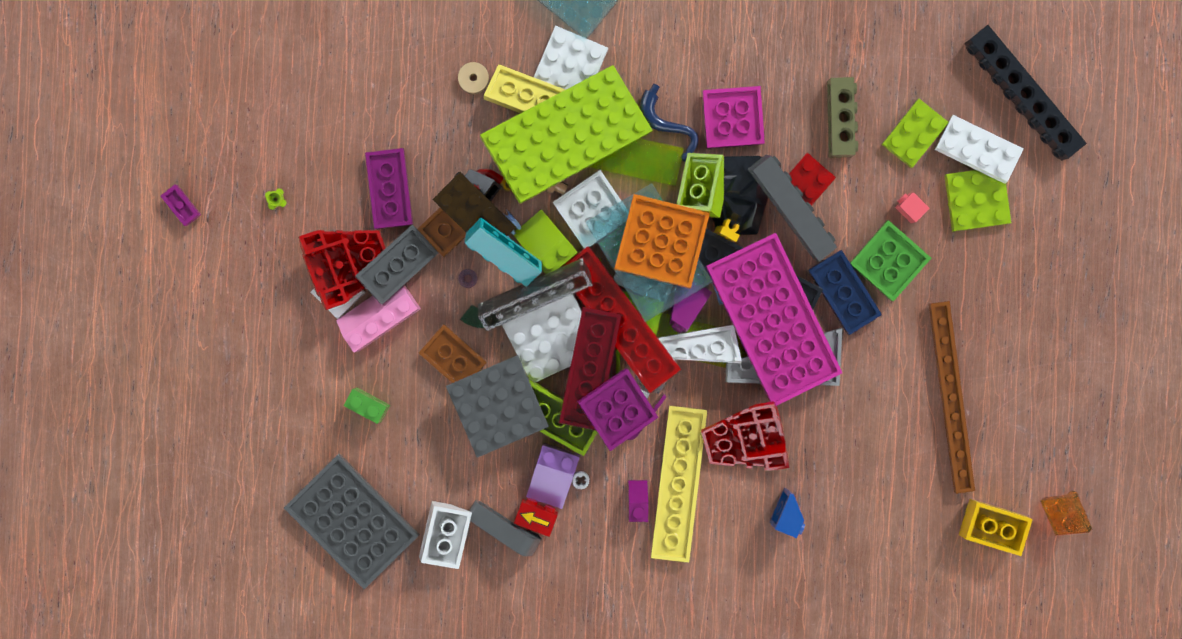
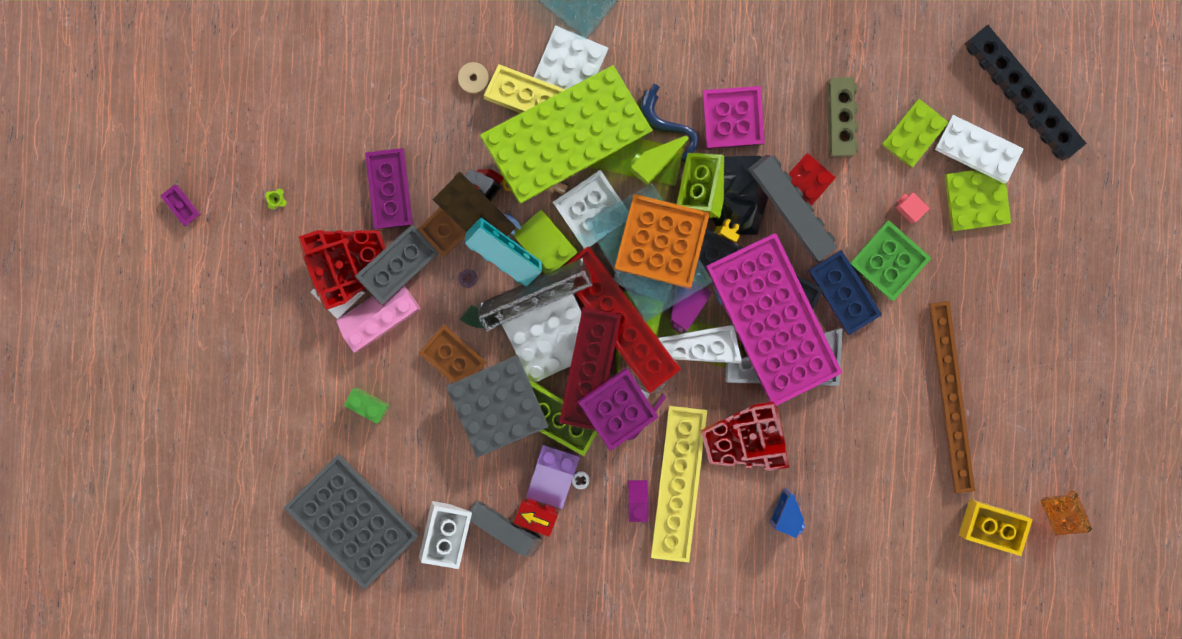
(653, 161): none -> lime slope

